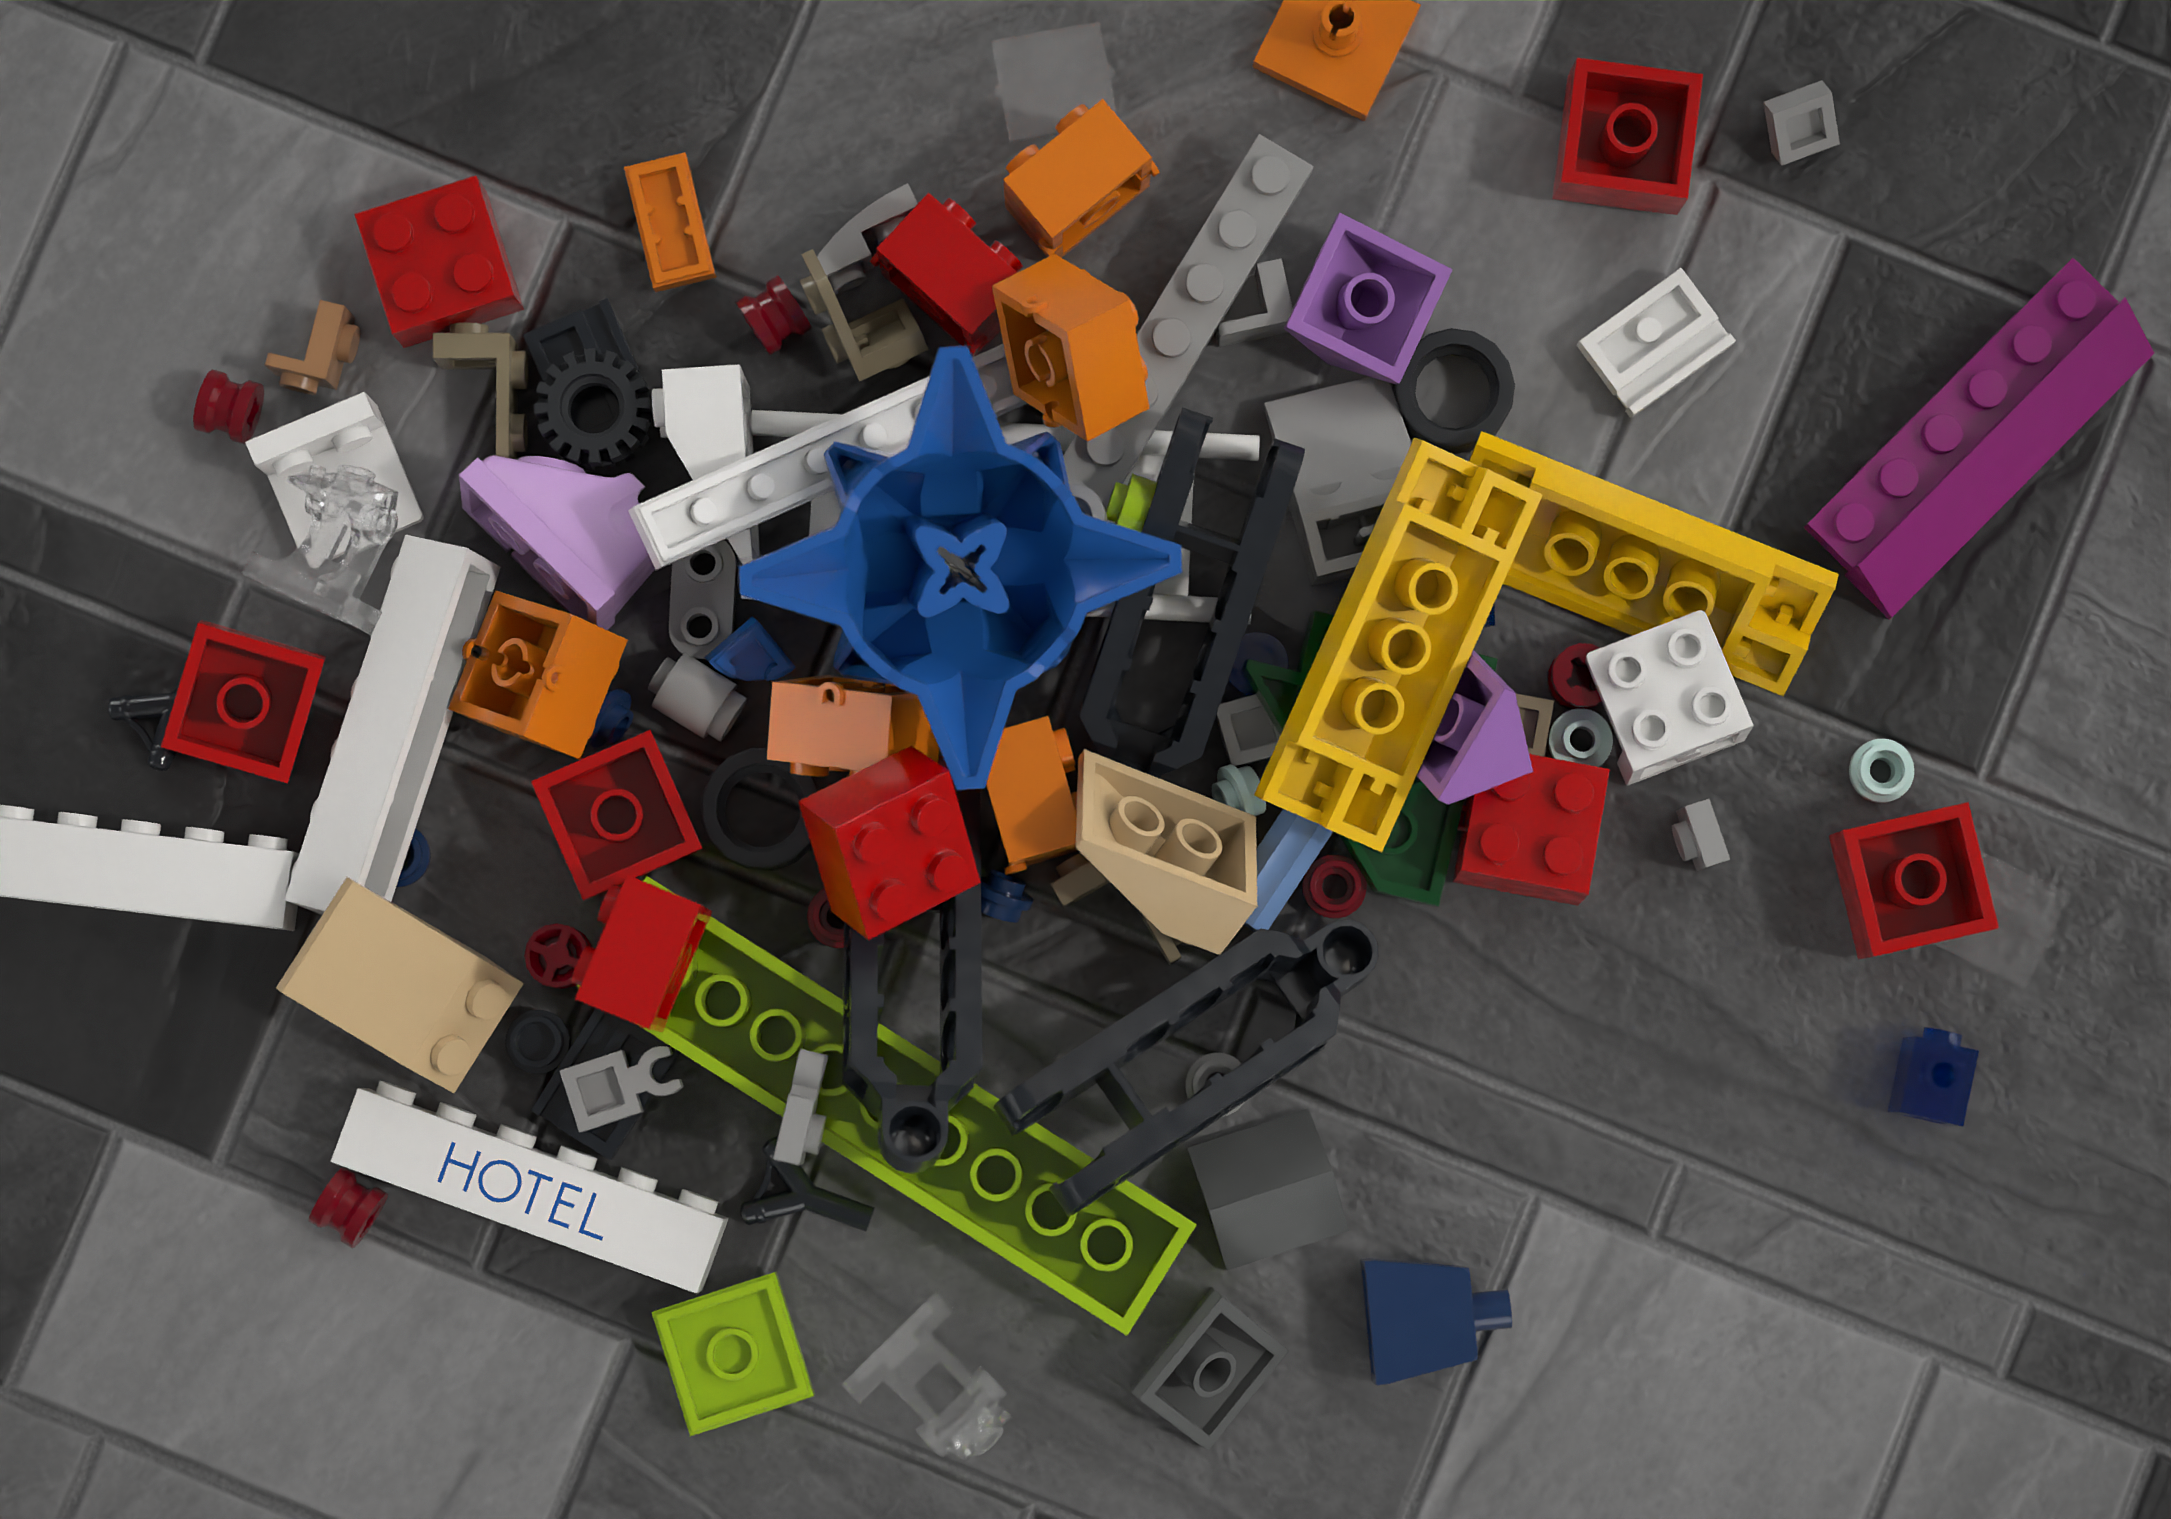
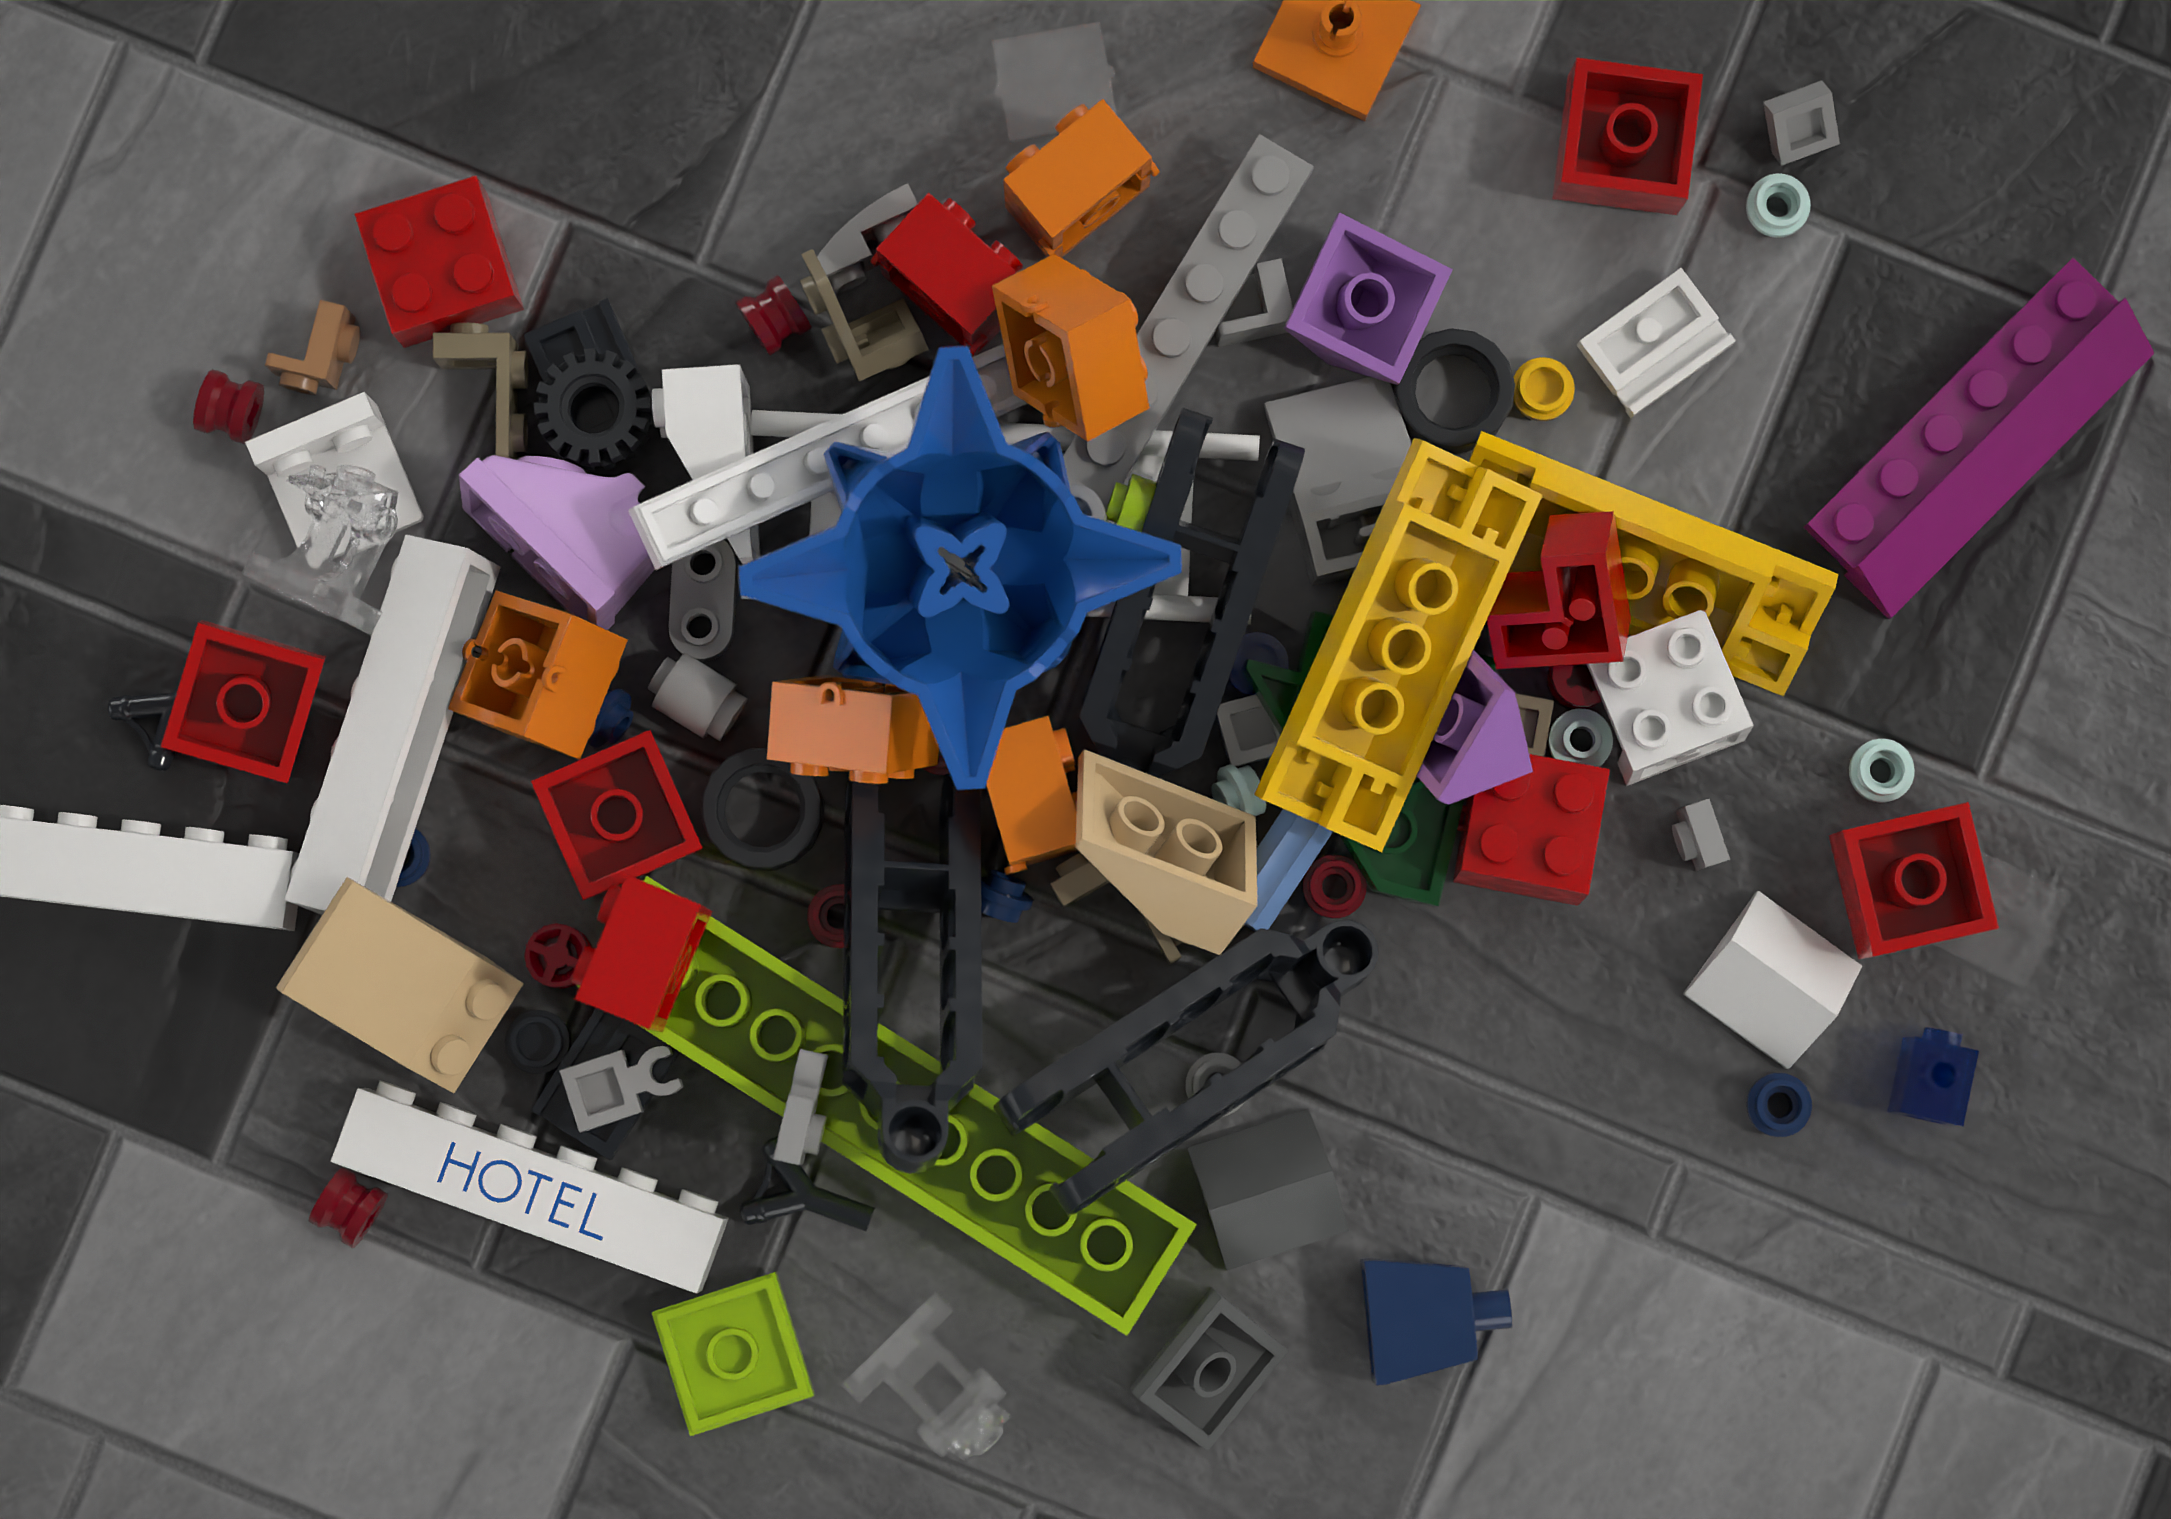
(670, 222): orange plate -> none
(750, 655): blue tile -> none
(890, 842): red brick -> none
(1543, 389): none -> yellow plate
(1571, 608): none -> red brick
(1774, 981): none -> white slope
(1791, 192): none -> light aqua plate
(1799, 1105): none -> dark blue plate

